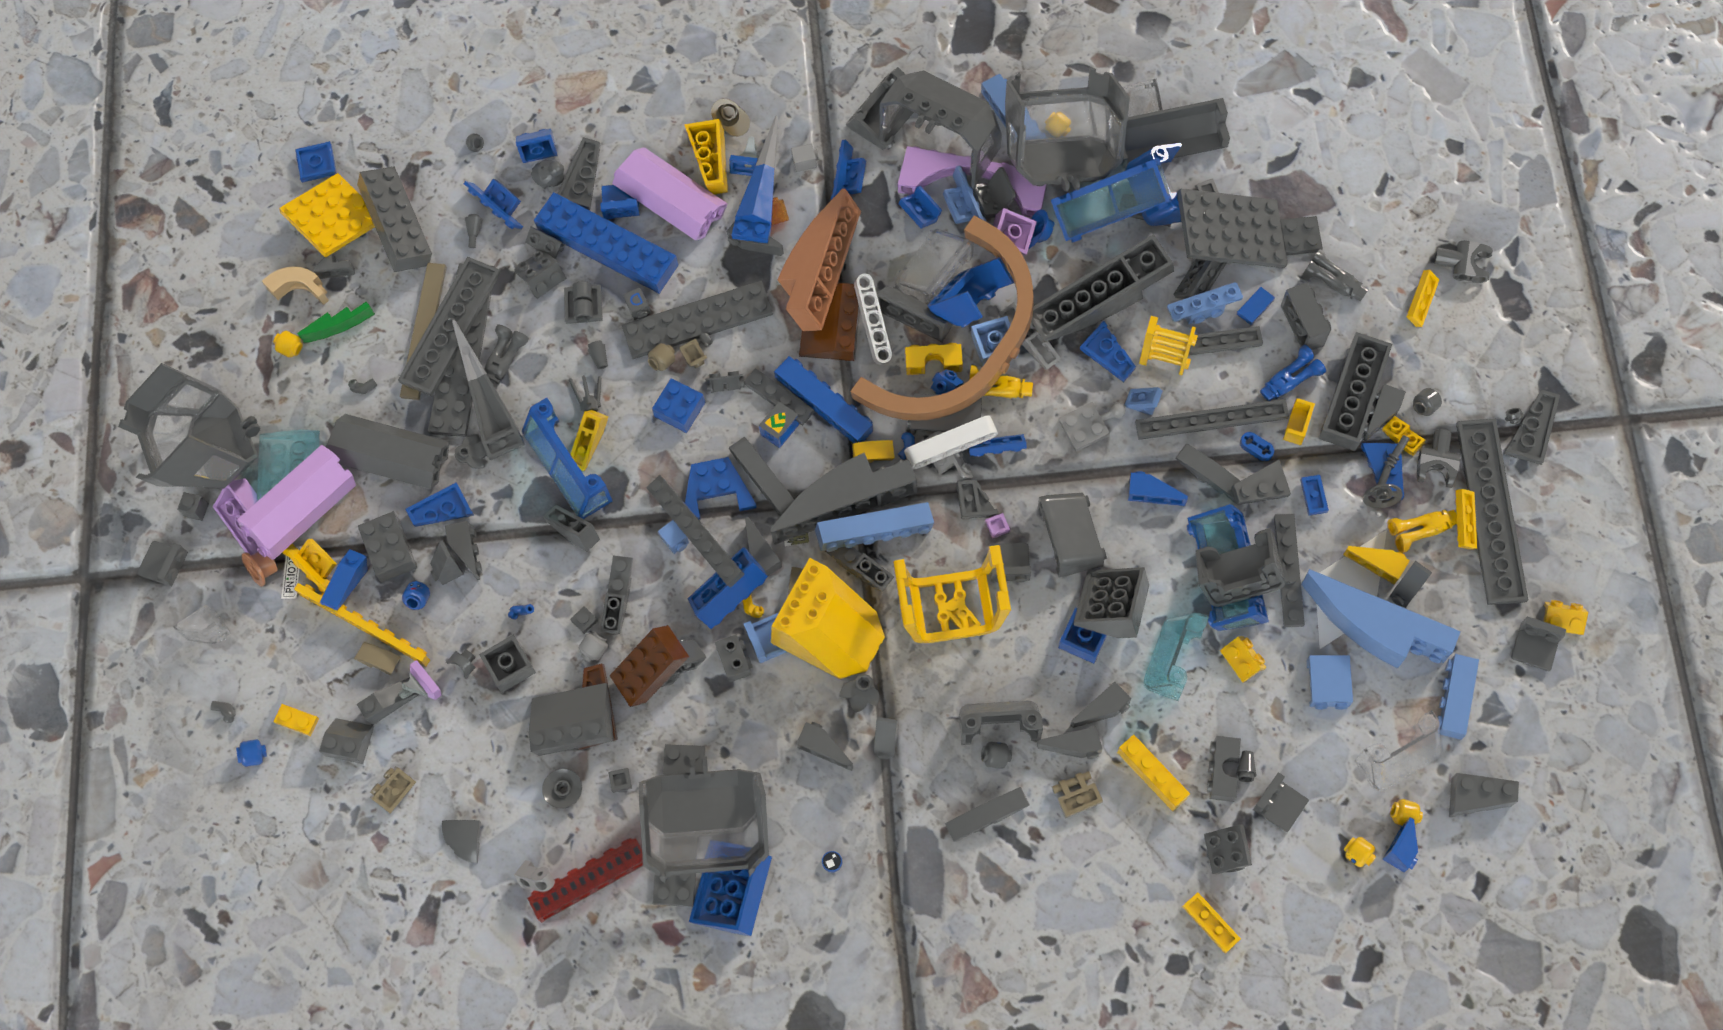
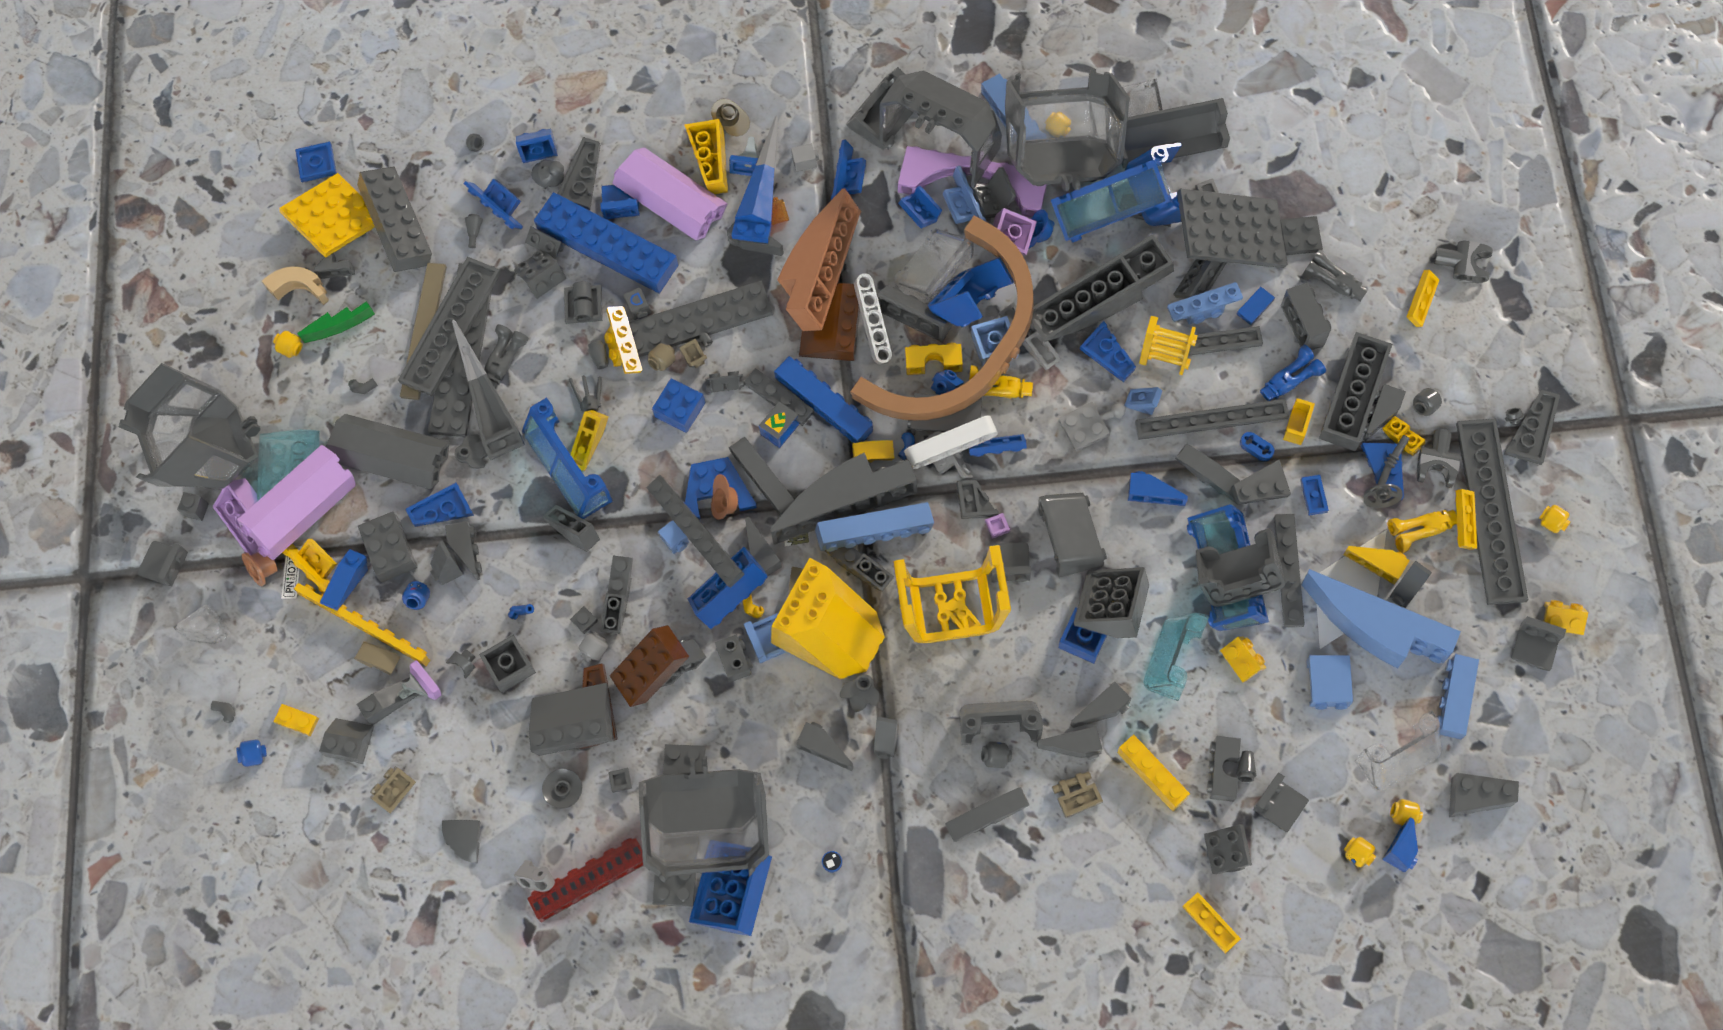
(621, 342): none -> bracket
(724, 498): none -> nougat piece
(1555, 518): none -> yellow head

